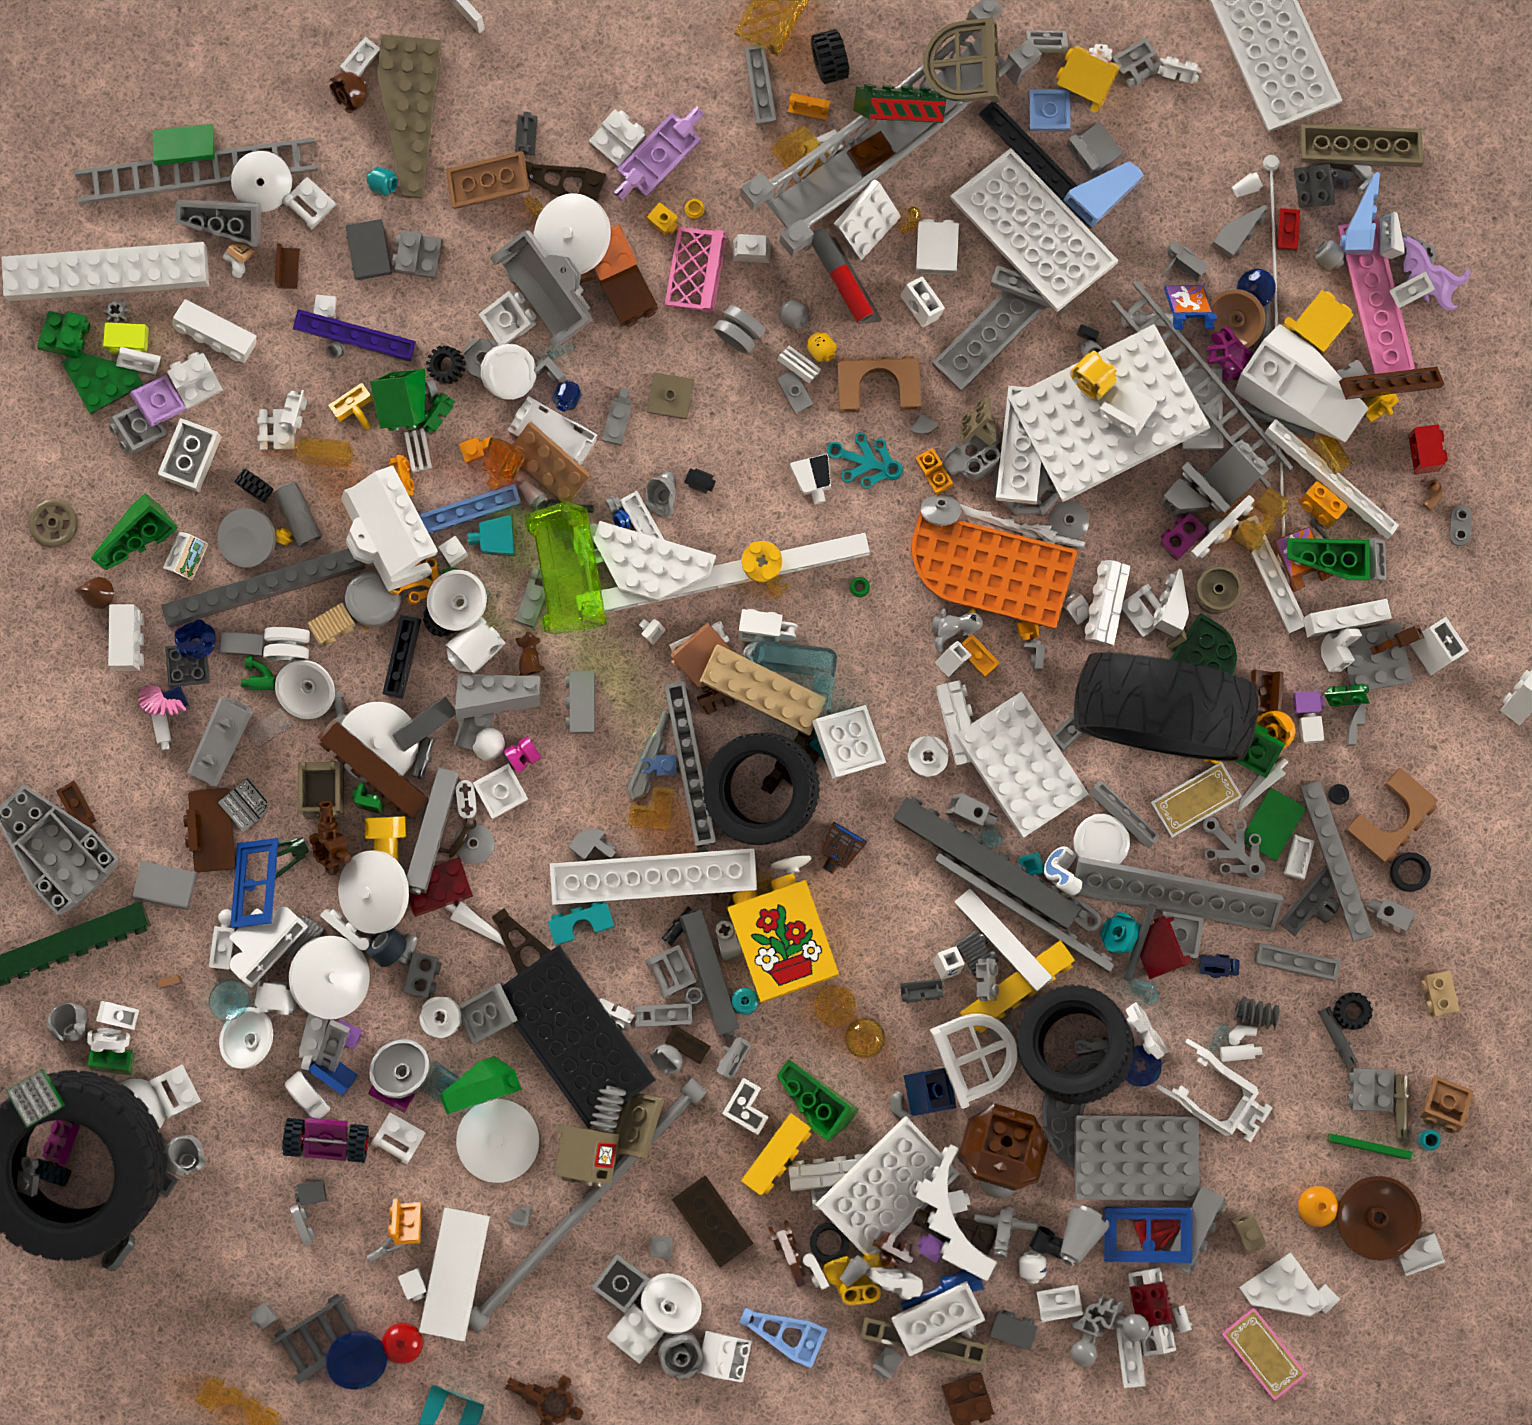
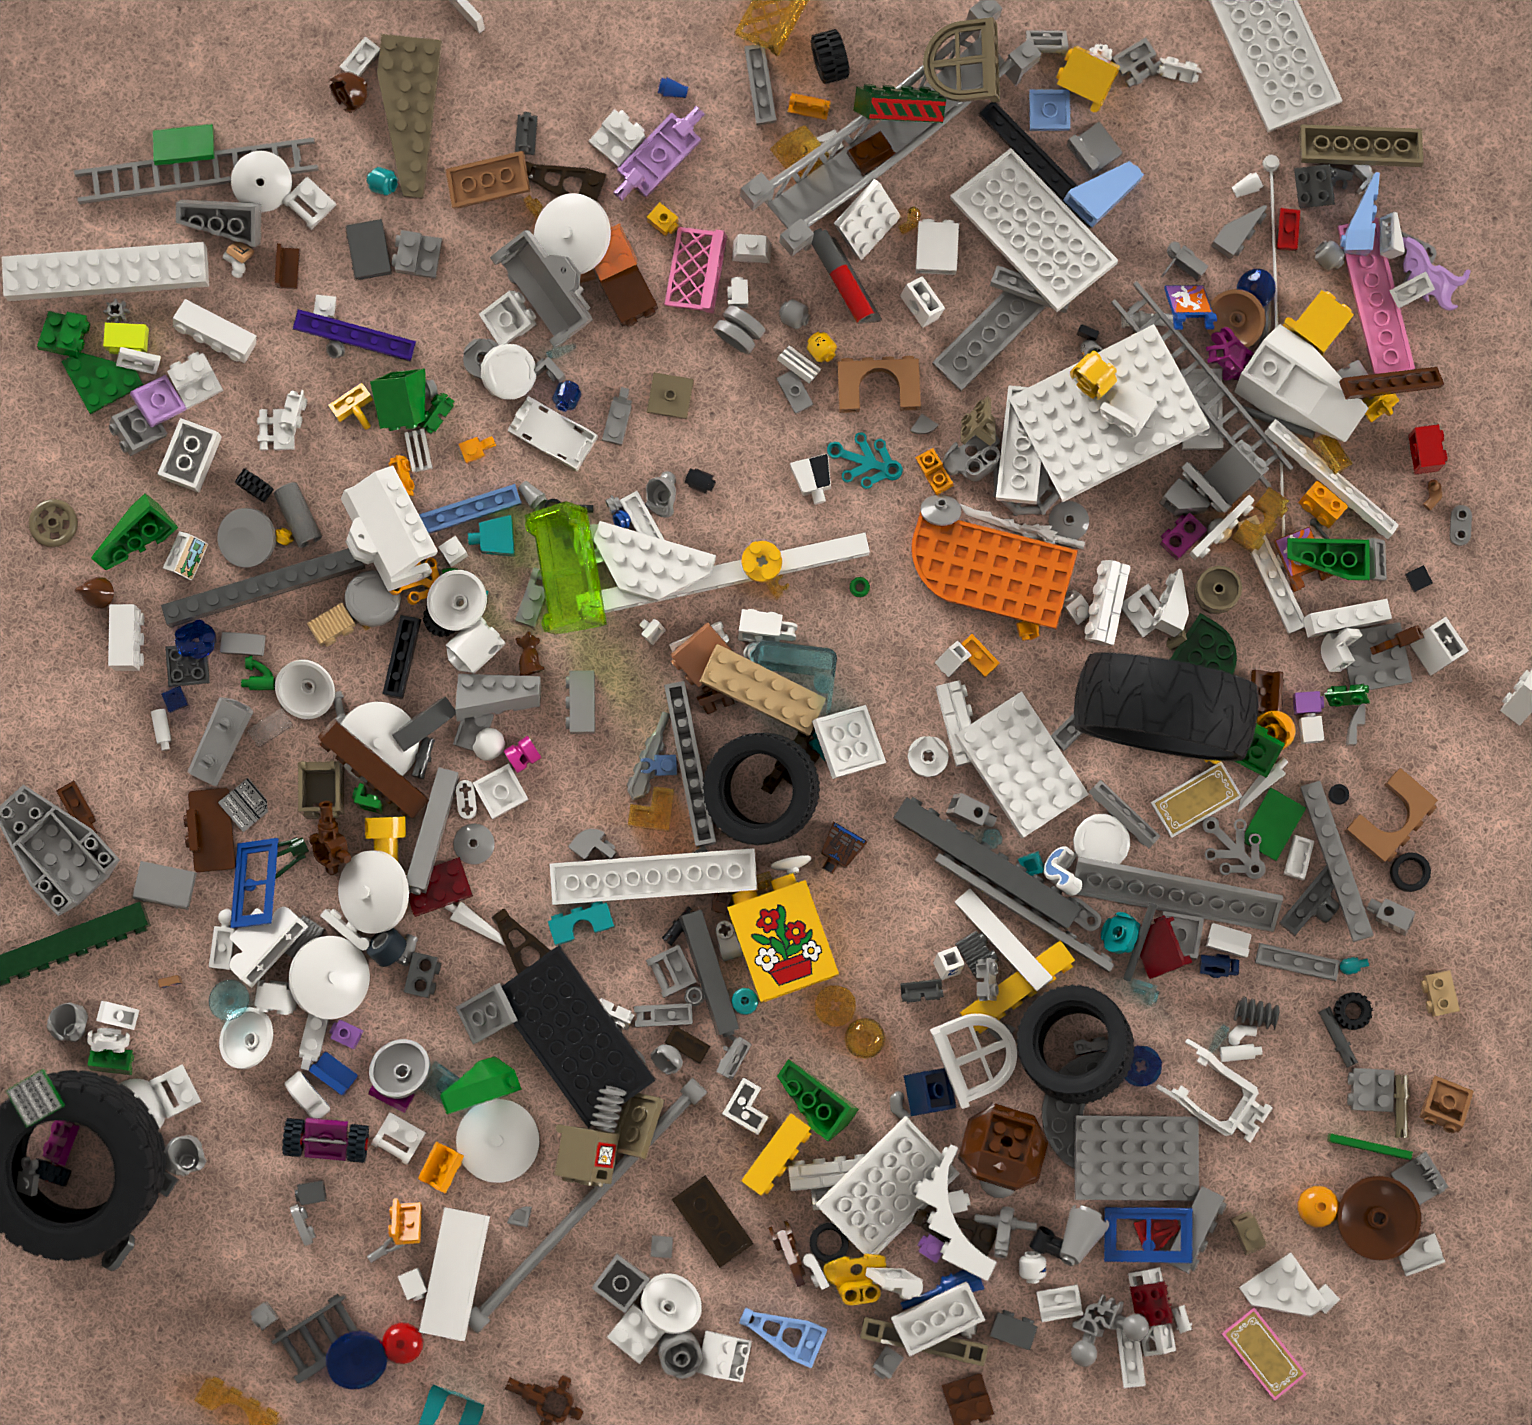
(154, 701): bright pink hair -> none
(286, 644): white wheel -> none
(324, 452): clear yellow brick -> none
(332, 1045): light grey plate -> none
(430, 1012): white plate -> none
(435, 363): black tyre -> none
(441, 1167): none -> light orange bracket
(460, 840): dark brown piece -> none
(501, 462): clear orange torso -> none
(550, 464): medium nougat plate -> none
(671, 88): none -> blue cone
(694, 209): yellow plate -> none
(738, 292): none -> white brick
(856, 1268): light grey cone -> none
(886, 1245): reddish brown hips -> none
(949, 625): light grey animal -> none
(1038, 657): light grey bracket -> none
(1139, 1020): white plate -> none
(1228, 940): none -> white panel
(1353, 965): none -> teal cylinder
(1418, 578): none -> black tile
(1421, 1178): none -> light grey hinge
(1435, 1140): teal brick -> none

